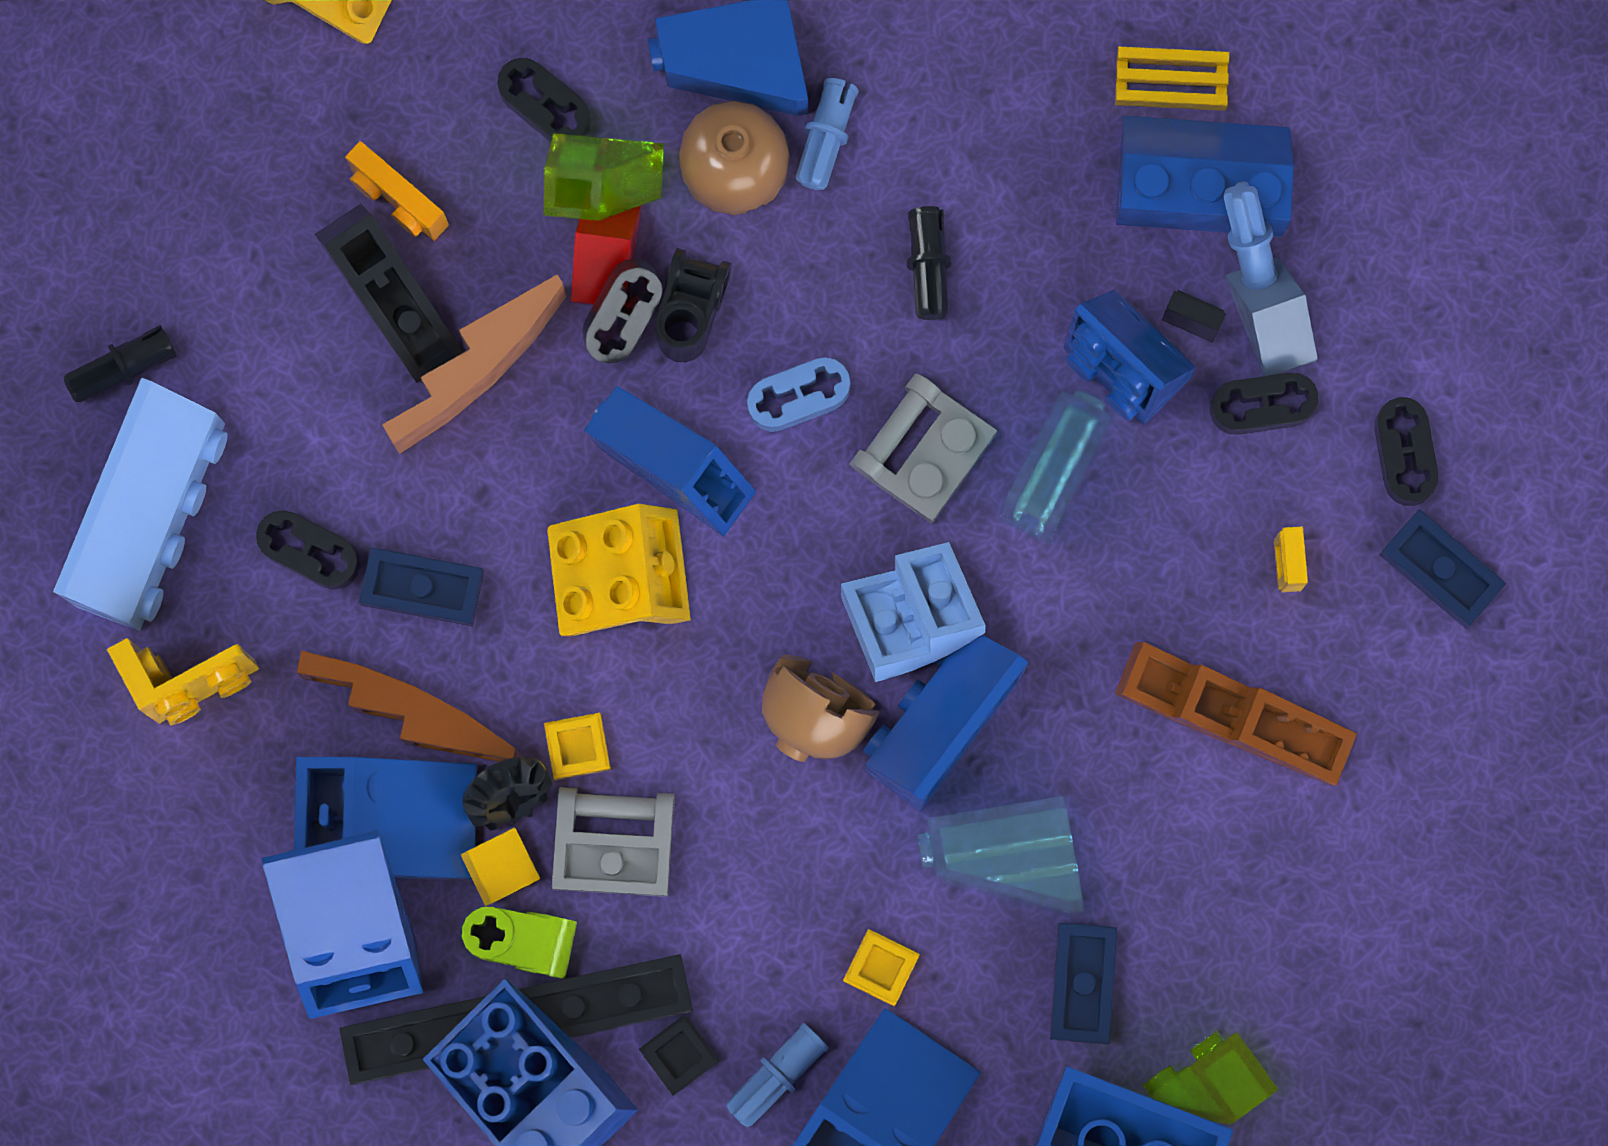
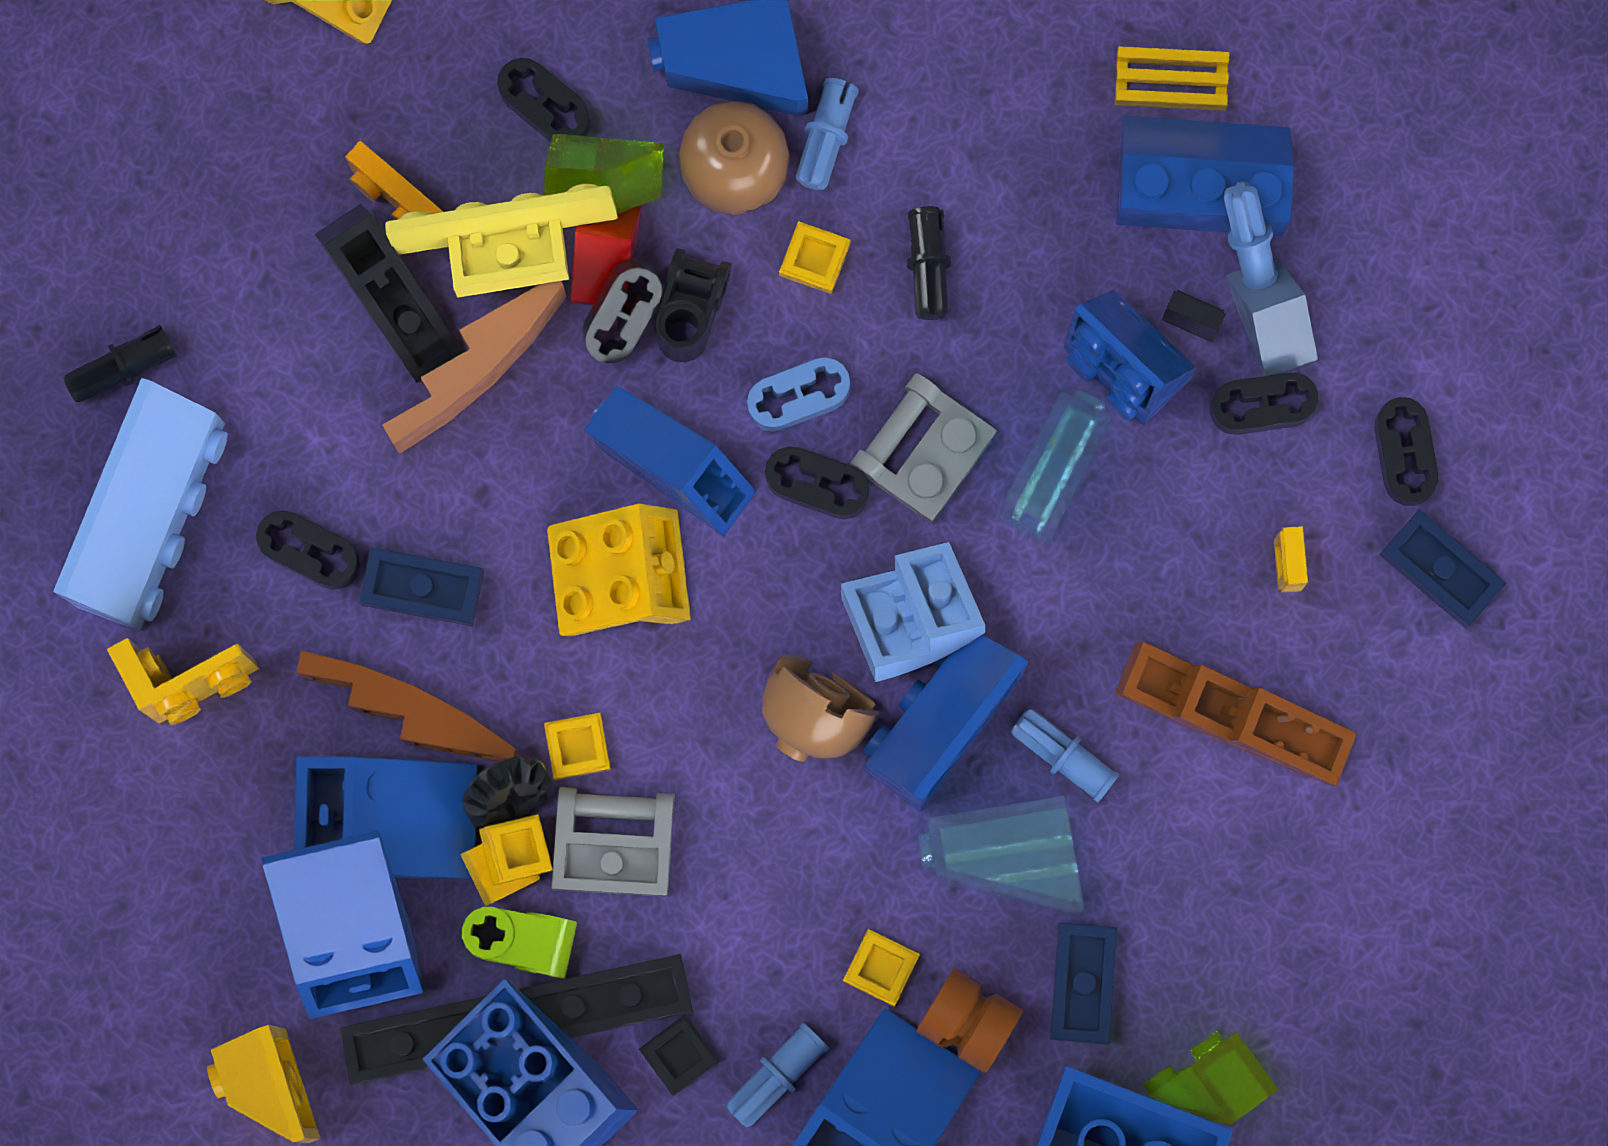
(264, 1082): none -> yellow slope
(506, 241): none -> light yellow bracket
(515, 849): none -> yellow tile
(814, 257): none -> yellow tile
(822, 470): none -> black beam
(970, 1020): none -> dark orange wheel
(1064, 754): none -> medium blue axle

